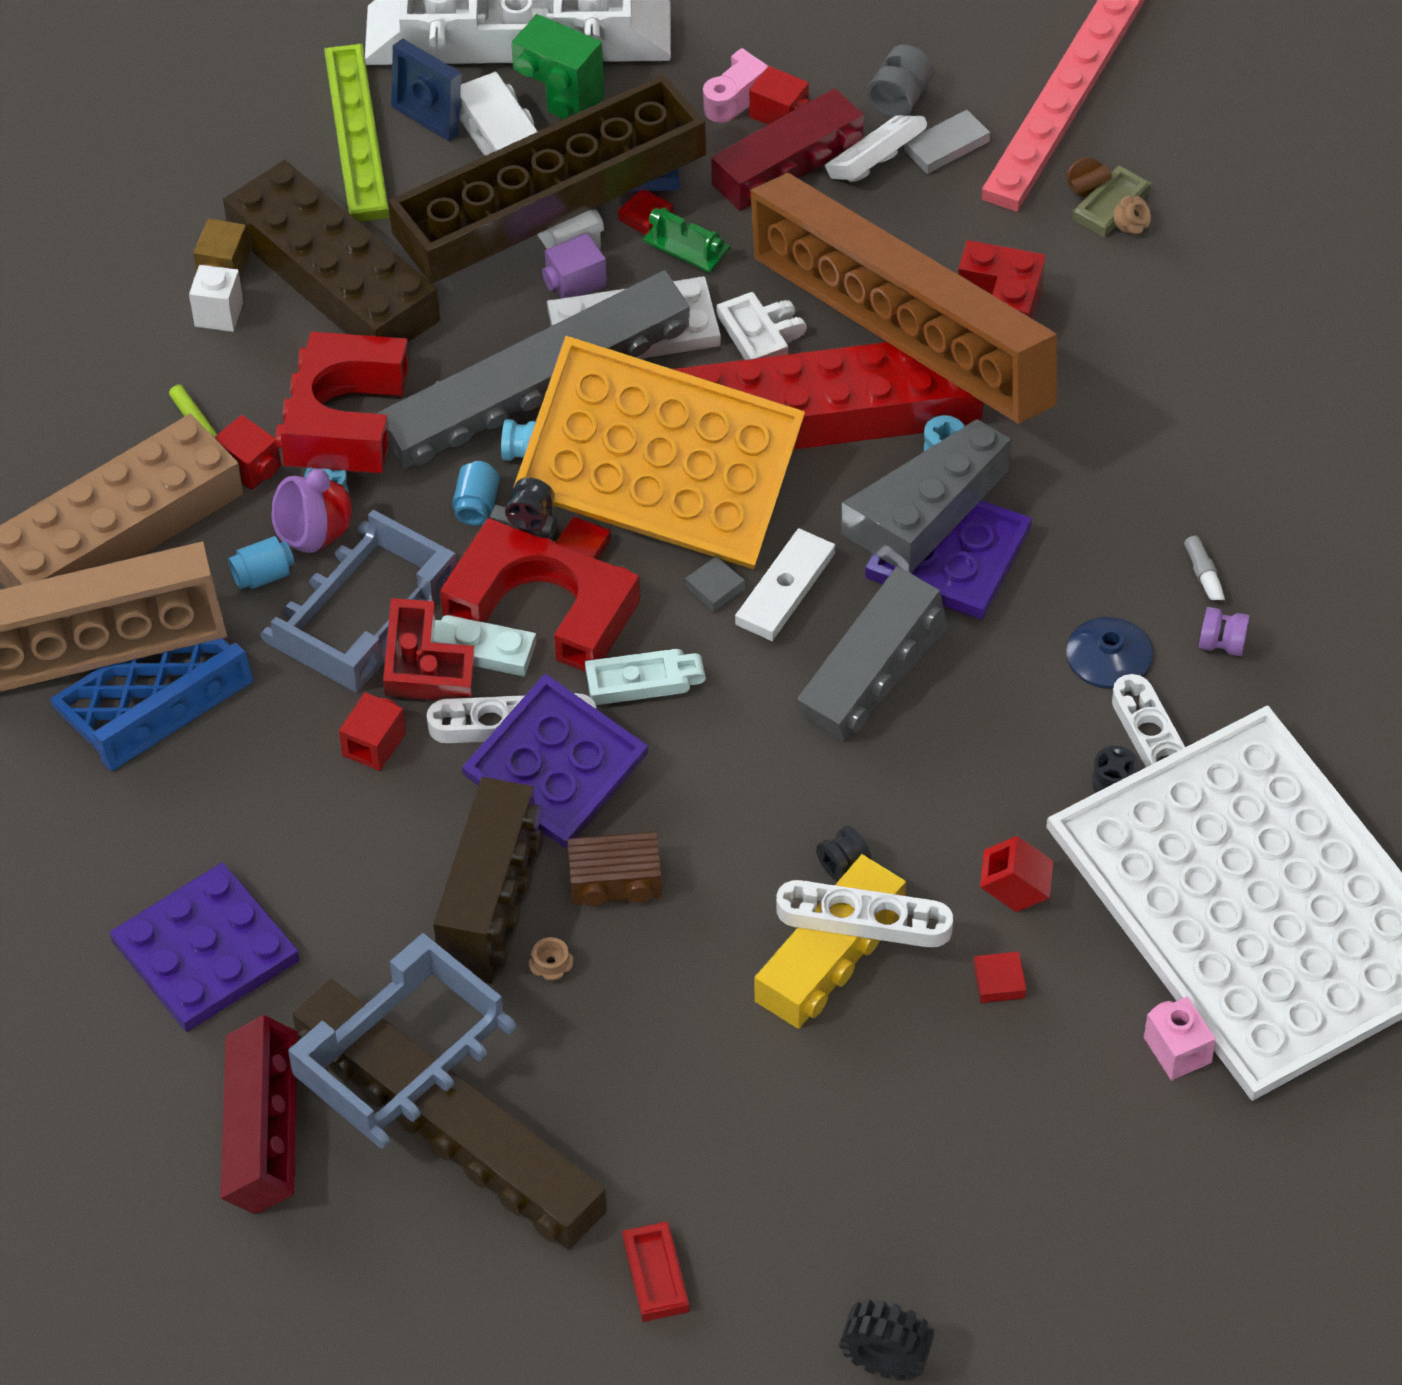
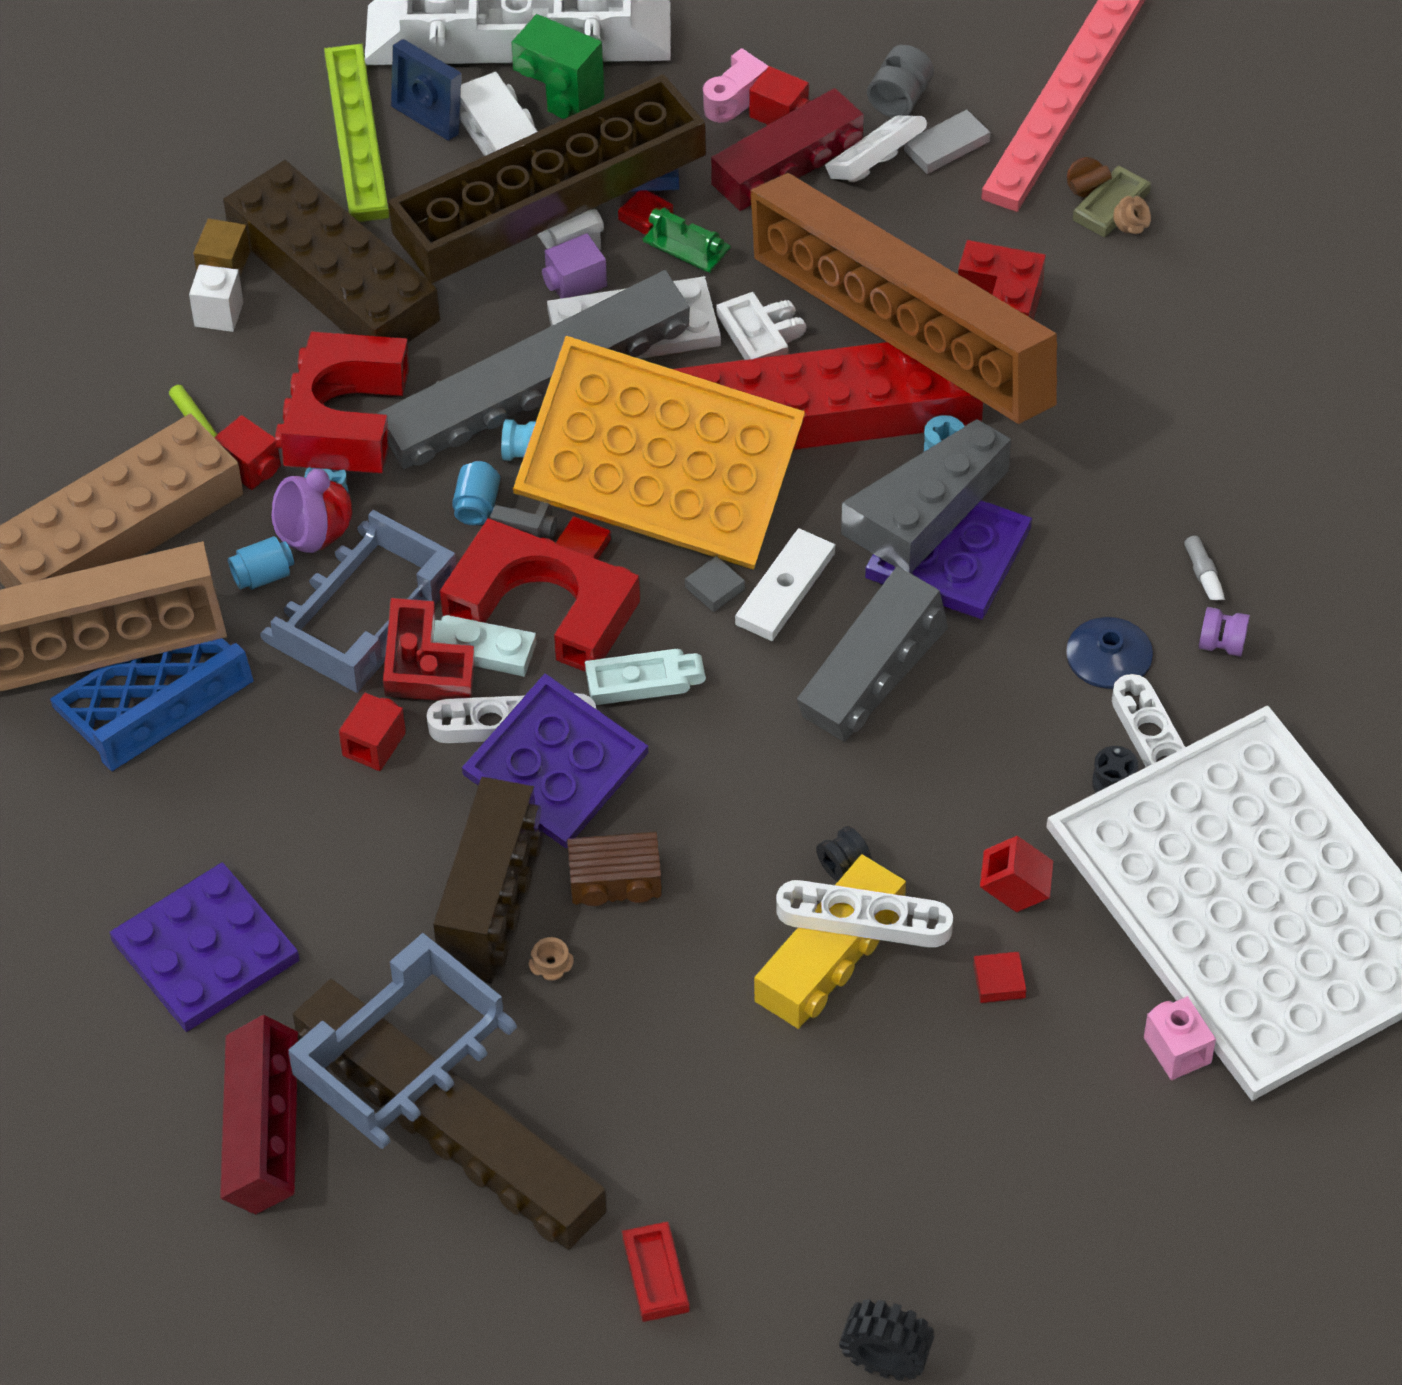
(530, 504): black wheel -> none

